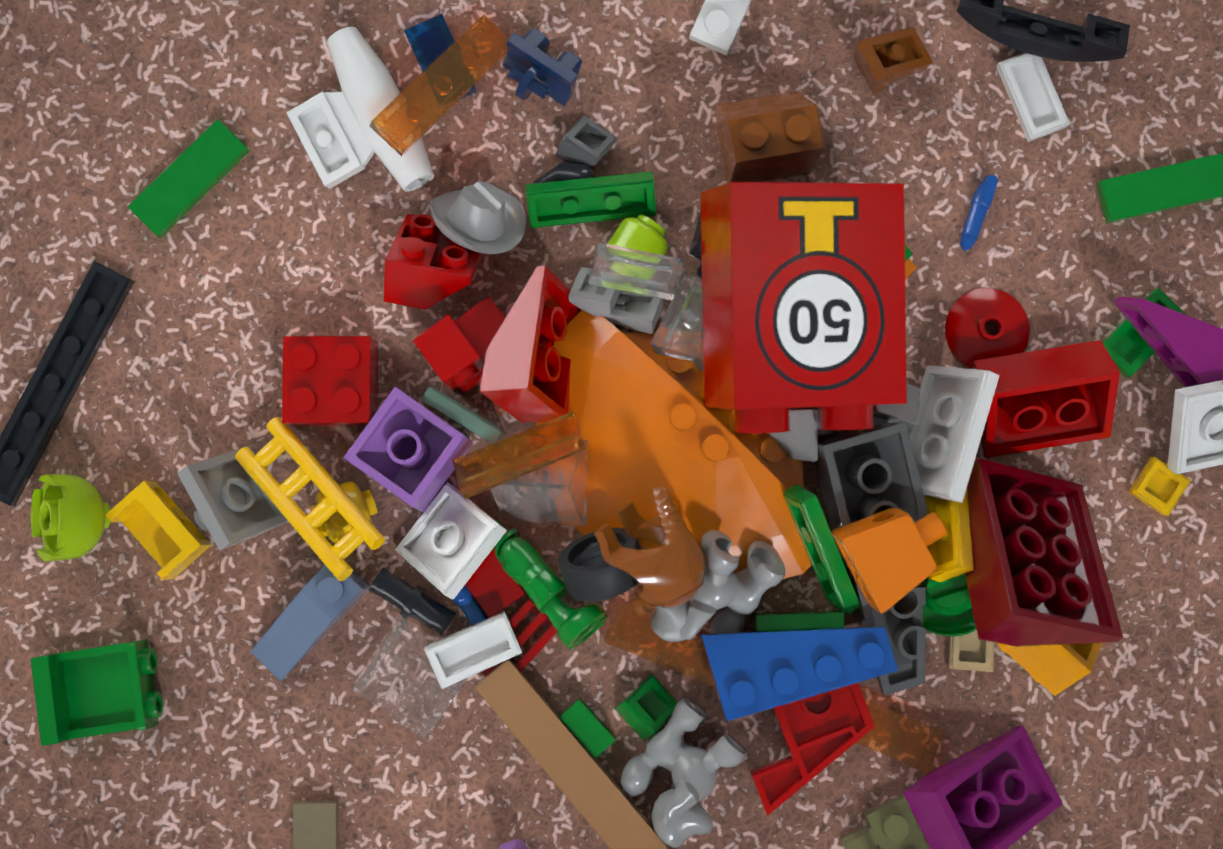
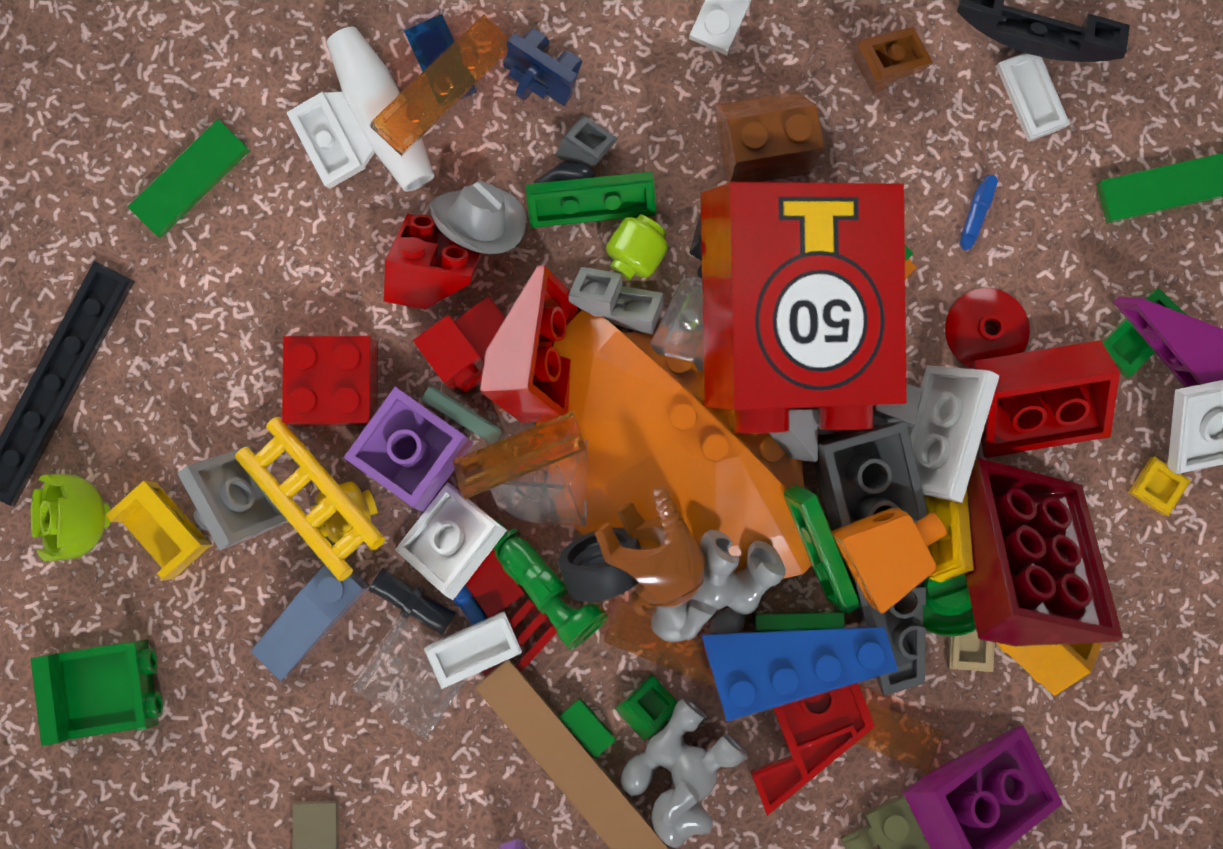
(635, 271): clear tile -> none

